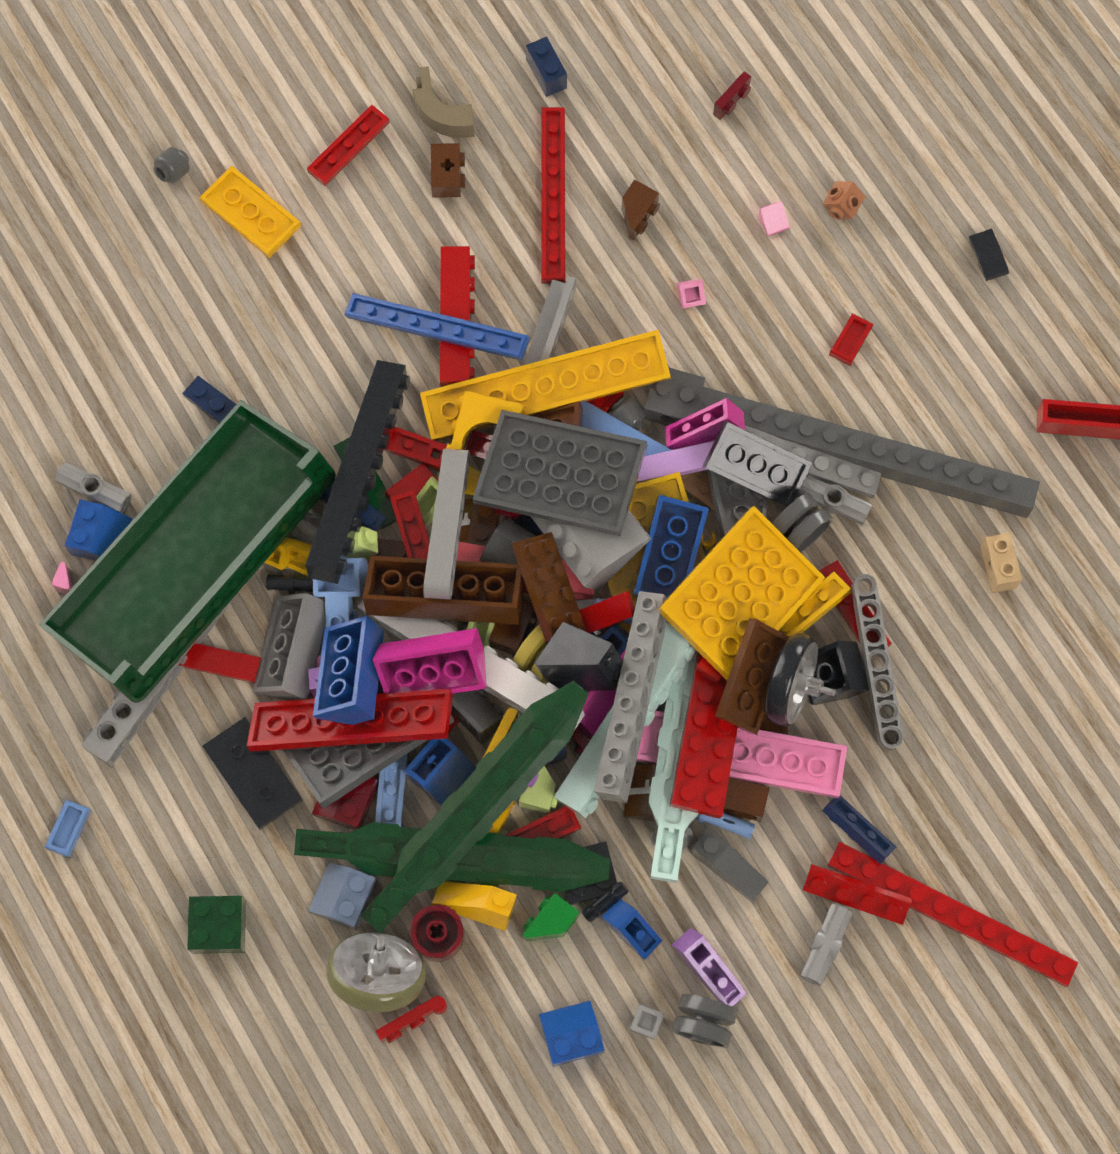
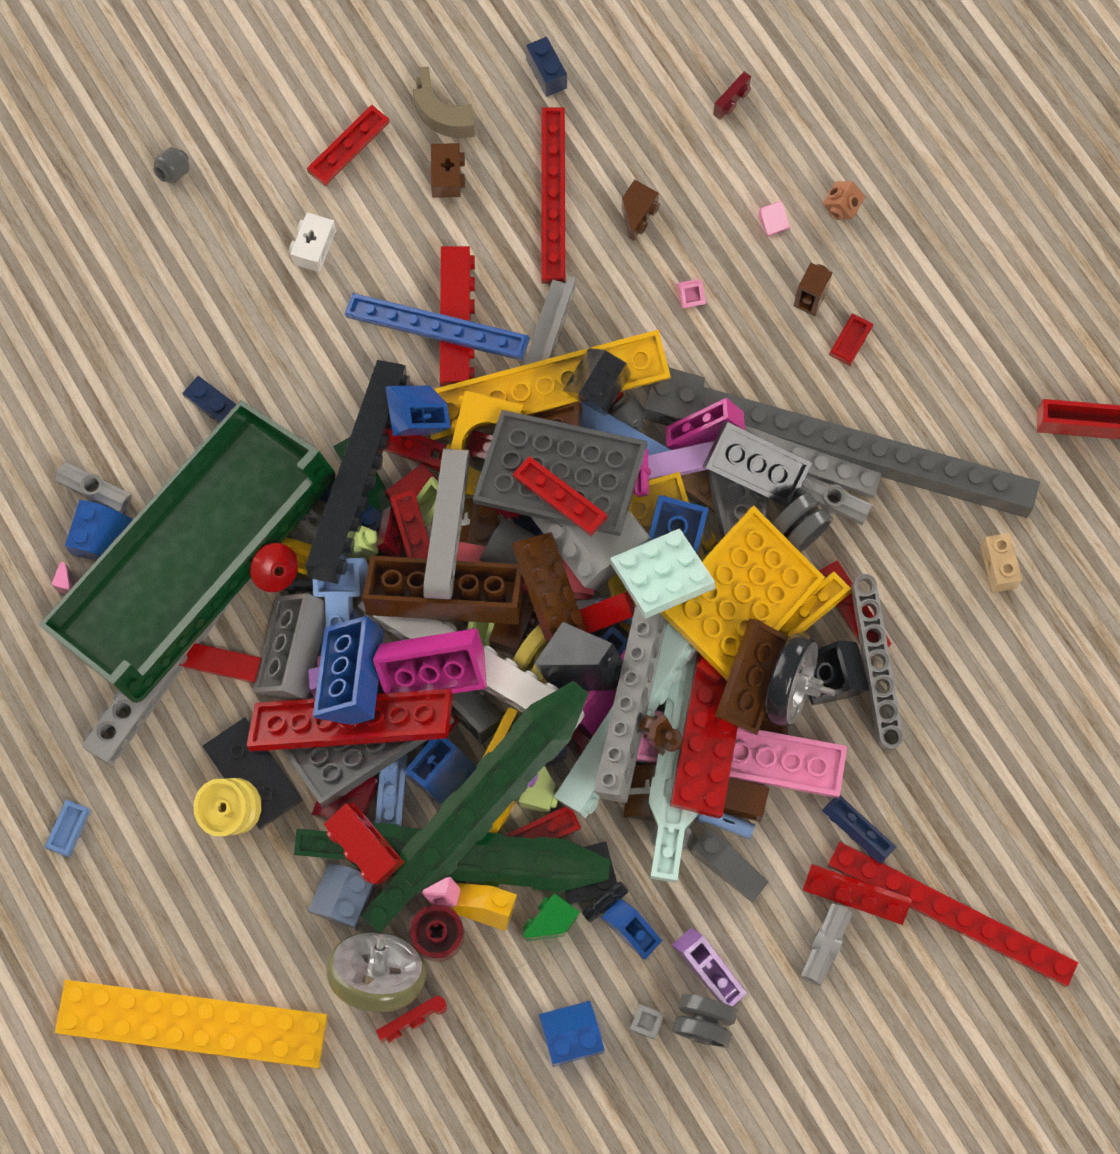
(191, 1024): none -> yellow plate
(216, 924): dark green brick -> none
(227, 806): none -> light yellow wheel
(250, 211): yellow tile -> none
(267, 560): none -> red dish
(312, 242): none -> white brick
(363, 844): none -> red brick
(389, 535): none -> dark red plate
(417, 410): none -> blue slope
(443, 893): none -> bright pink slope
(560, 496): none -> red plate
(598, 380): none -> black slope
(642, 485): none -> dark pink axle
(661, 734): none -> reddish brown hips
(662, 573): none -> light aqua plate
(813, 288): none -> reddish brown brick
(988, 254): black slope -> none

